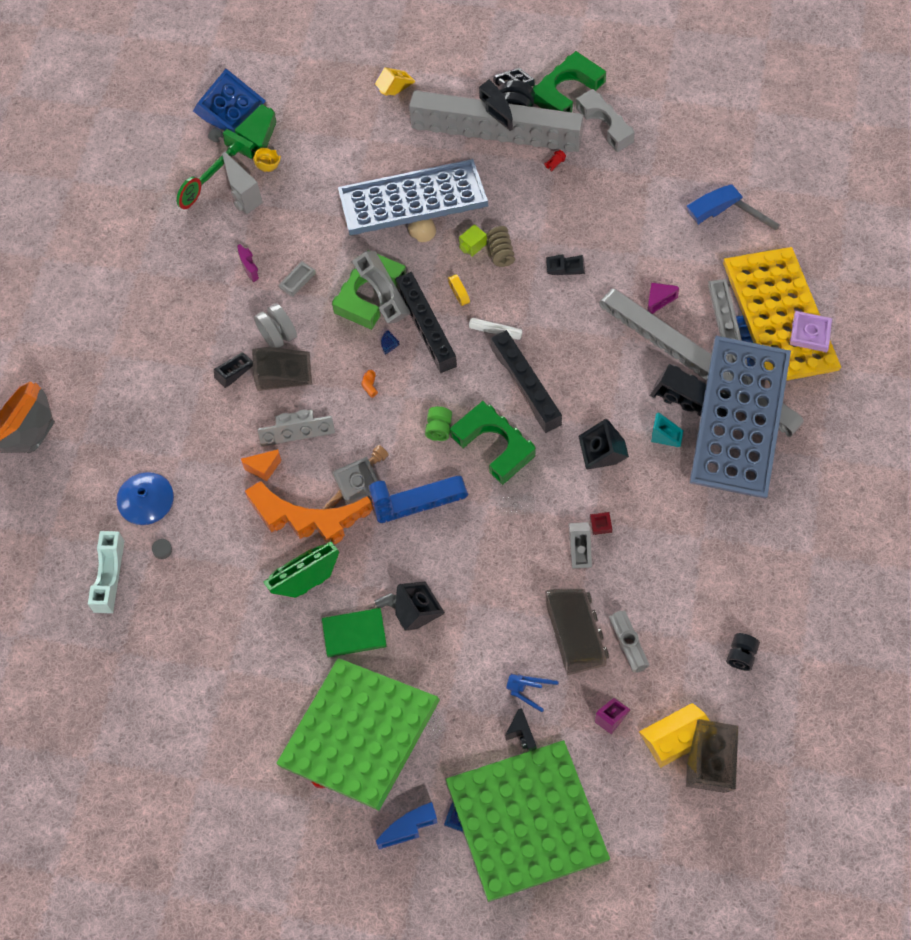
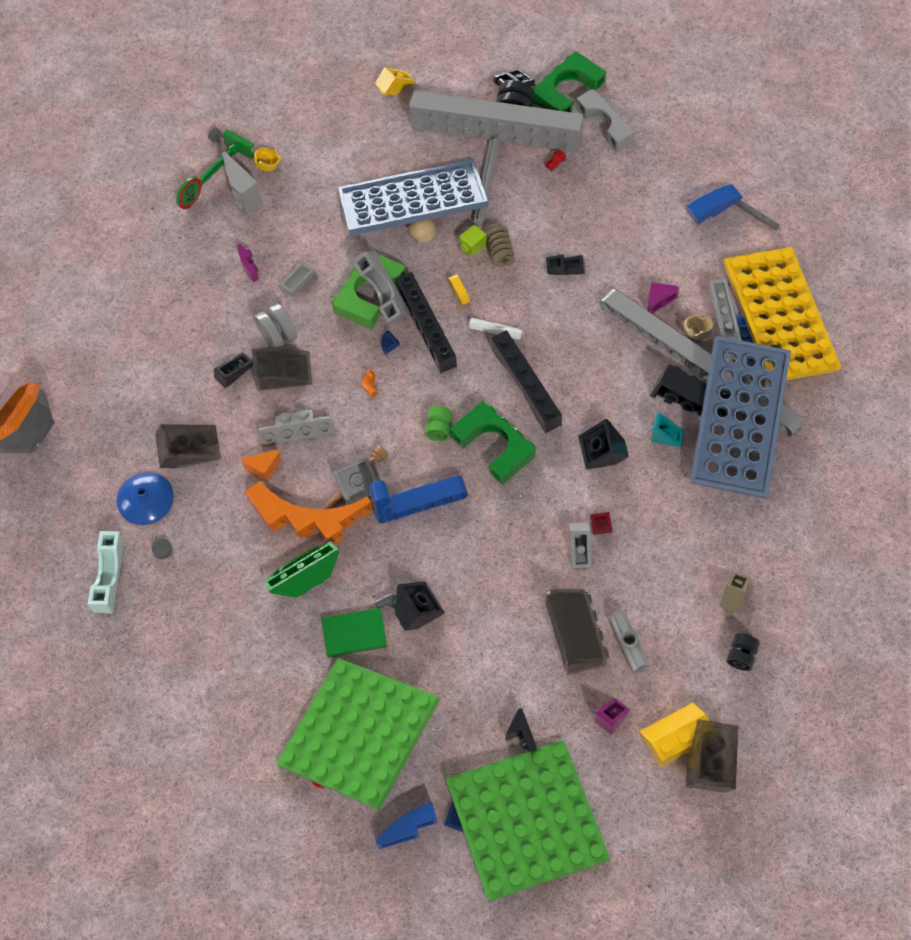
(186, 445): none -> clear smoke slope
(228, 102): blue slope -> none
(258, 127): green slope -> none
(487, 177): none -> light grey axle
(496, 104): black slope -> none
(518, 683): blue plant -> none
(697, 327): none -> tan hair
(735, 592): none -> dark tan slope
(811, 331): lavender tile -> none

